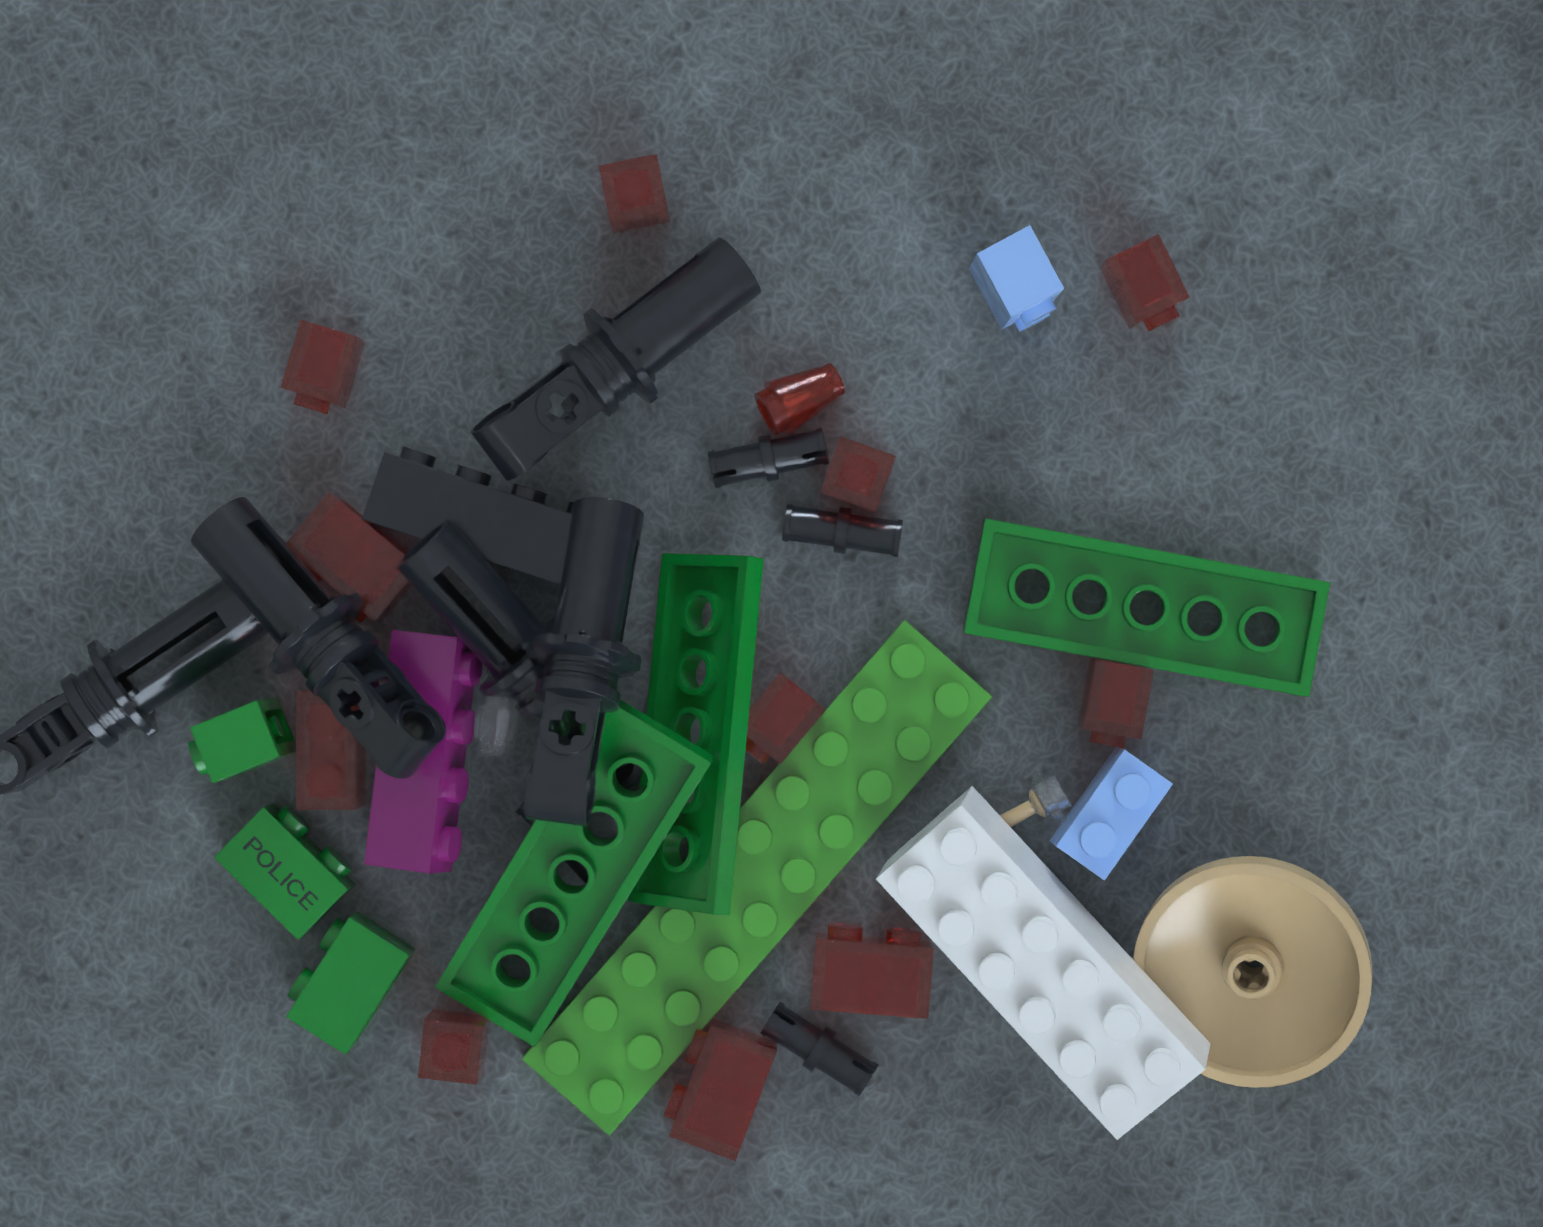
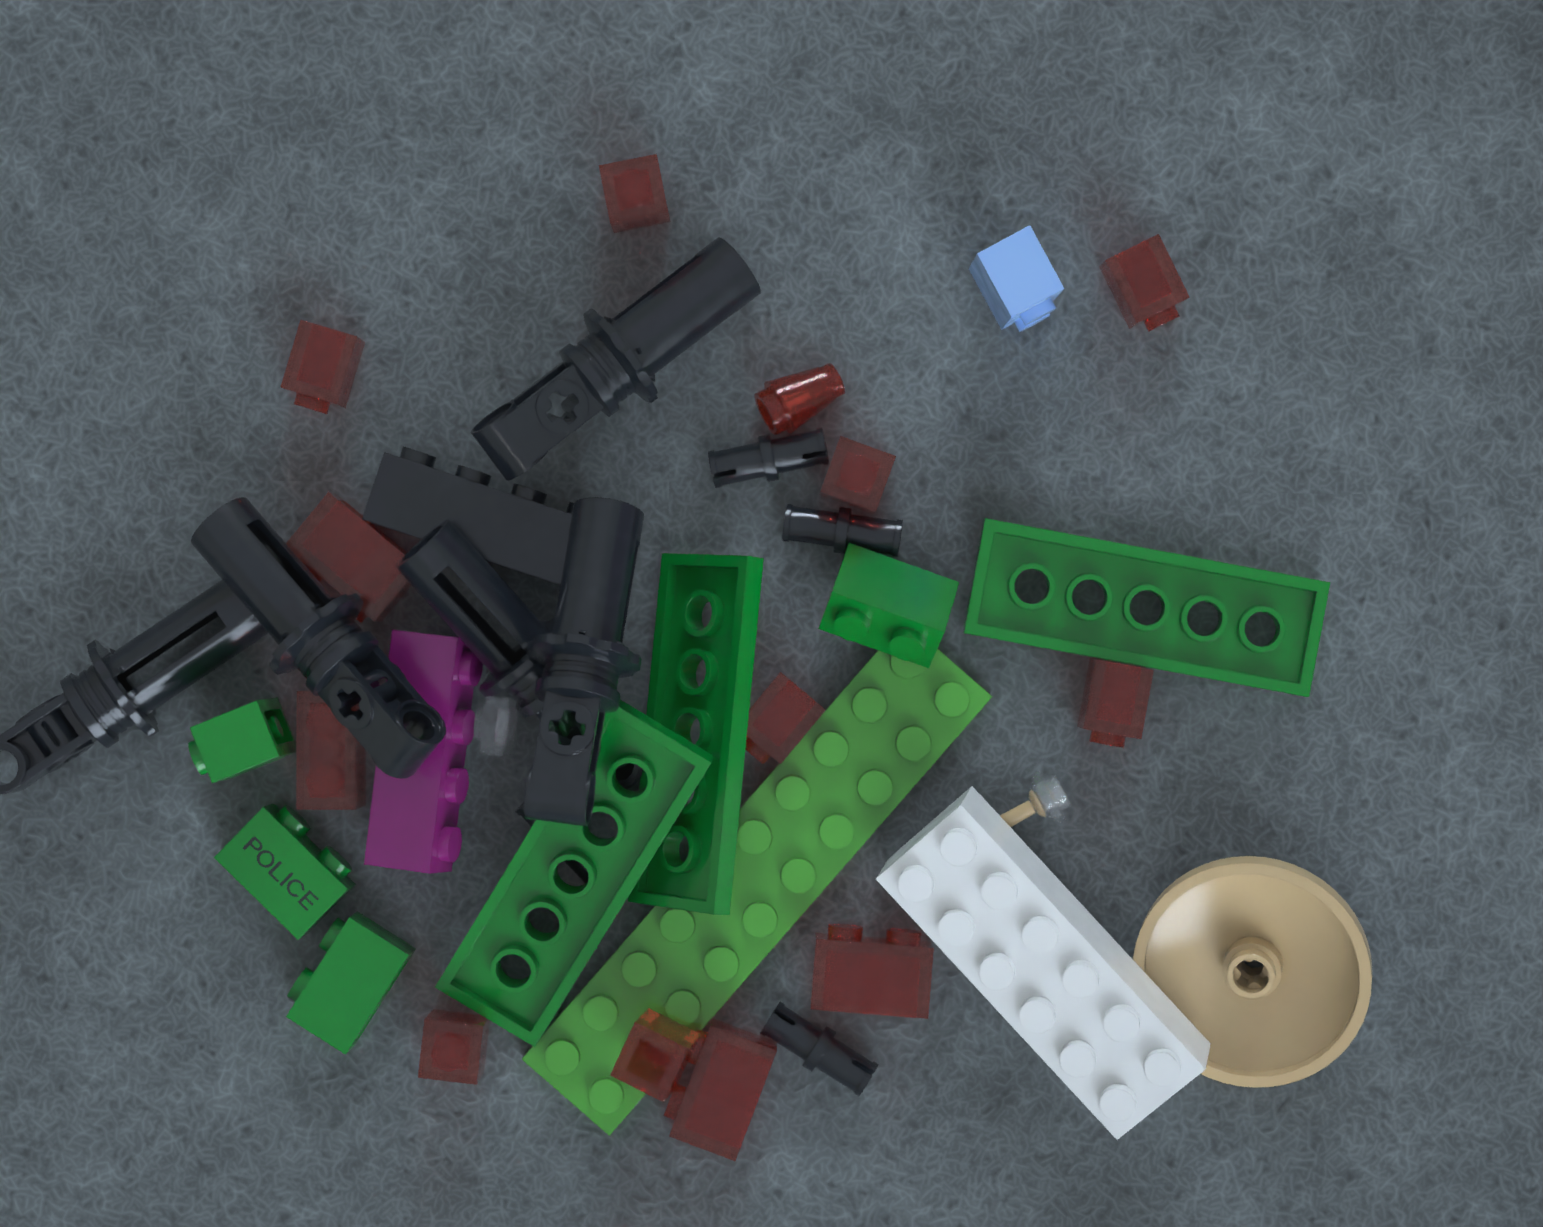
(655, 1054): none -> clear red brick
(889, 605): none -> green brick
(1111, 812): light blue brick -> none

